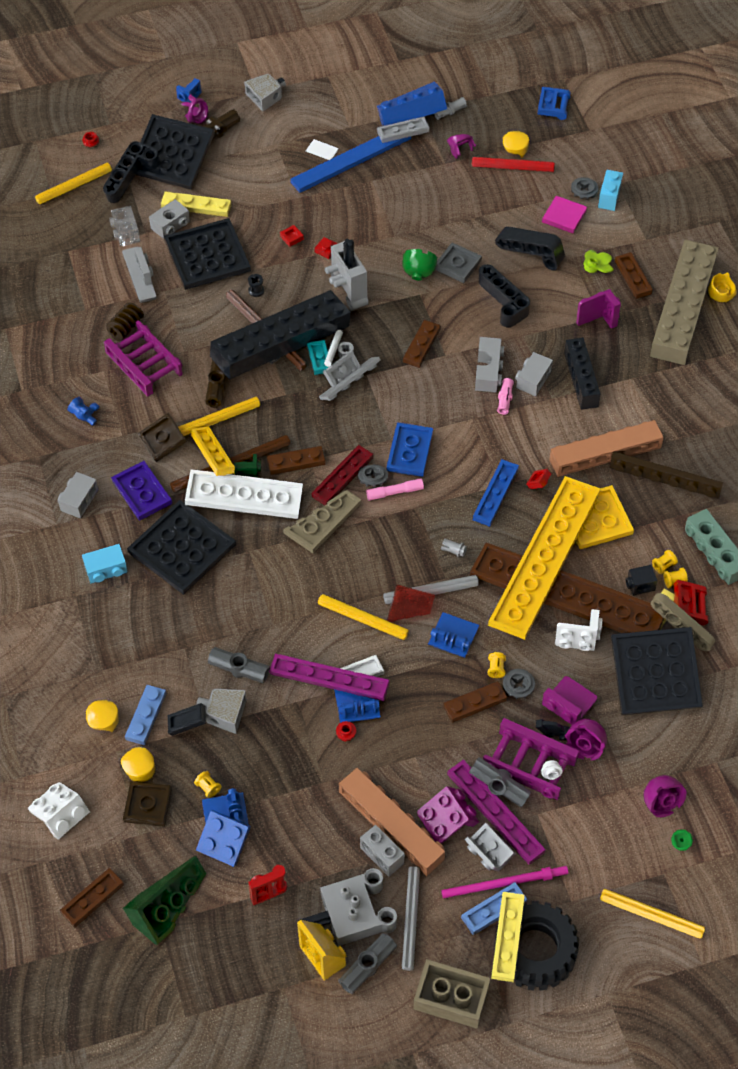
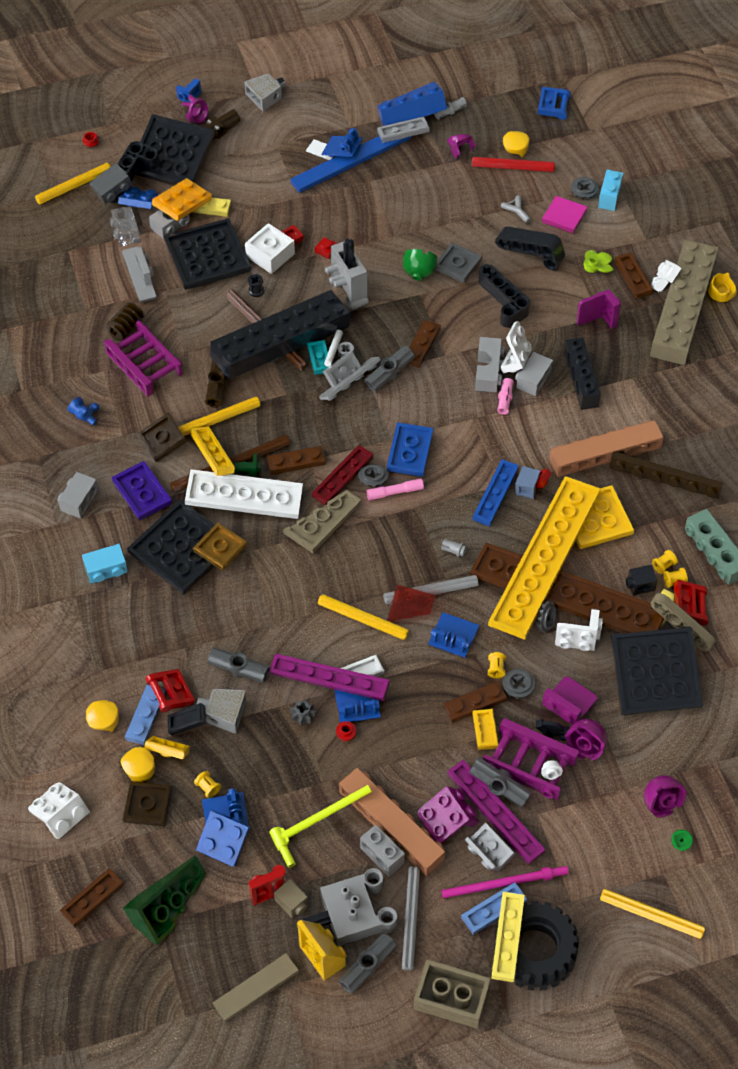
(110, 183): none -> dark grey brick
(138, 198): none -> blue plate
(167, 748): none -> yellow plate
(175, 687): none -> red plate
(182, 199): none -> light orange plate
(220, 546): none -> pearl gold tile
(255, 987): none -> dark tan tile
(269, 248): none -> white container
(282, 836): none -> neon yellow bar
(291, 899): none -> dark tan brick
(302, 706): none -> dark grey gear
(343, 145): none -> blue hinge
(383, 374): none -> dark grey piece
(485, 729): none -> yellow plate
(516, 208): none -> light grey piece
(519, 349): none -> white bracket
(527, 482): none -> sand blue panel
(546, 616): none -> dark grey gear
(666, 273): none -> white hinge

